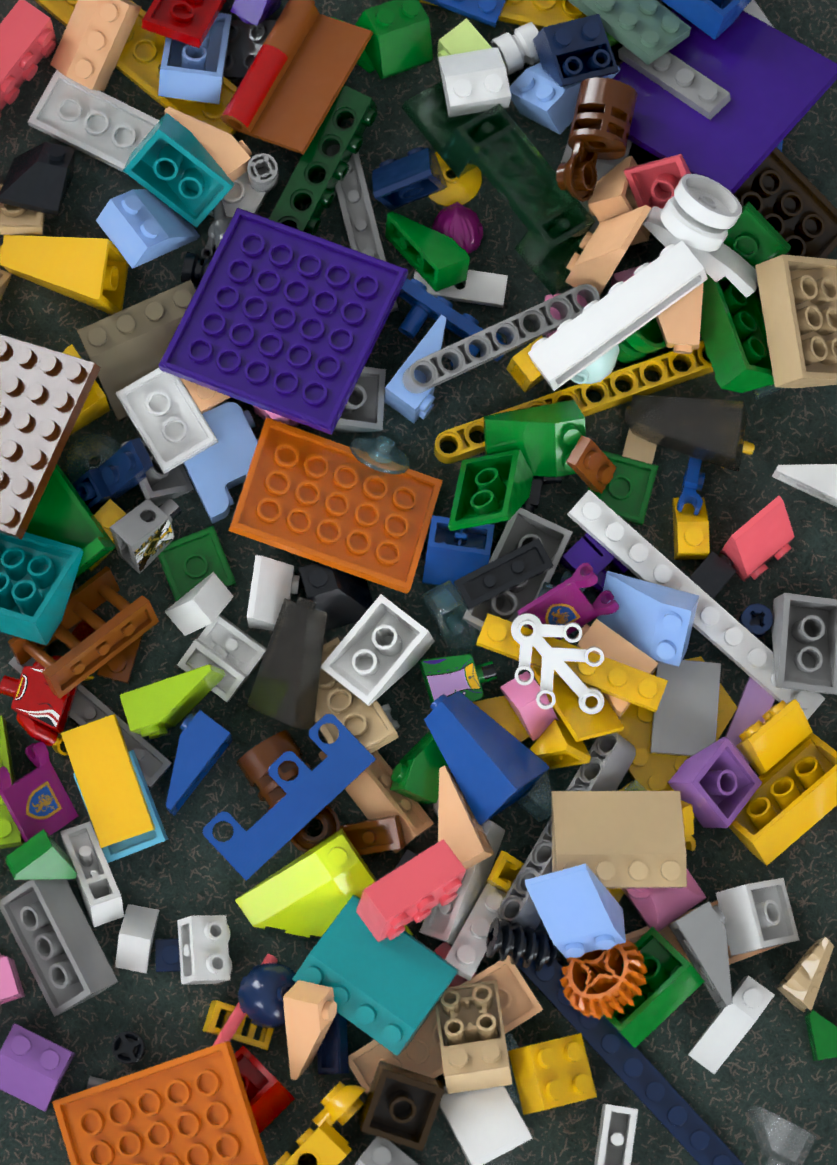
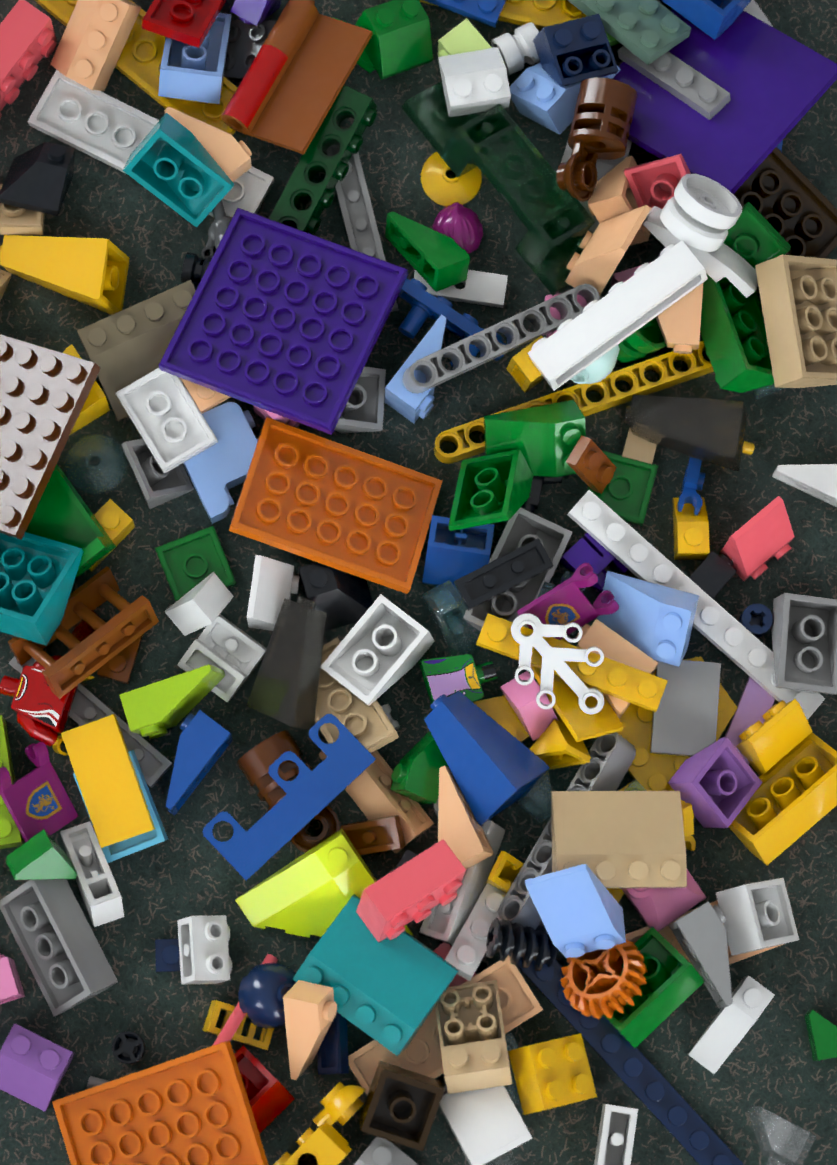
(114, 476): dark blue slope -> none
(136, 938): white slope -> none
(144, 226): light blue slope -> none
(144, 532): light grey torso -> none
(262, 179): light grey wheel -> none
(380, 454): clear light blue dish -> none
(408, 178): dark blue slope -> none
(807, 975): tan slope -> none

